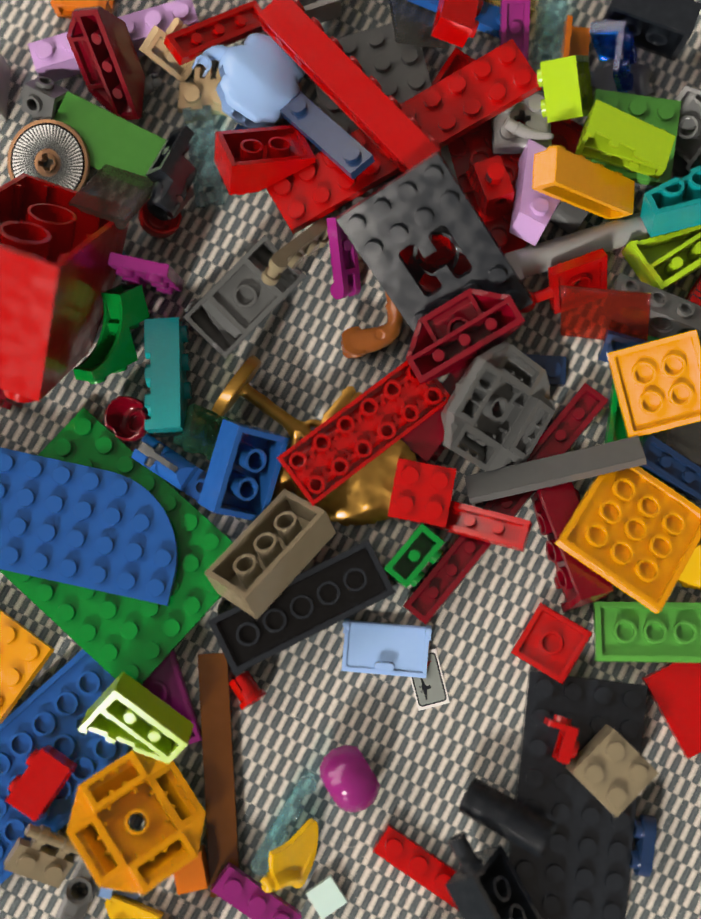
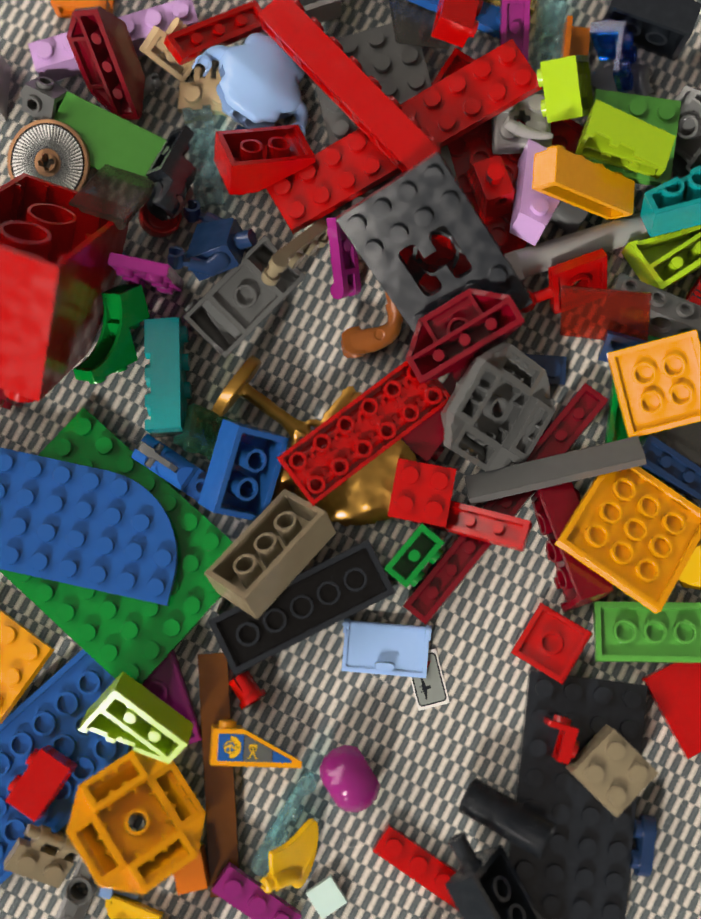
(126, 418): dark red hair -> none
(215, 245): none -> dark blue torso
(241, 747): none -> slope
(327, 136): dark blue plate -> none

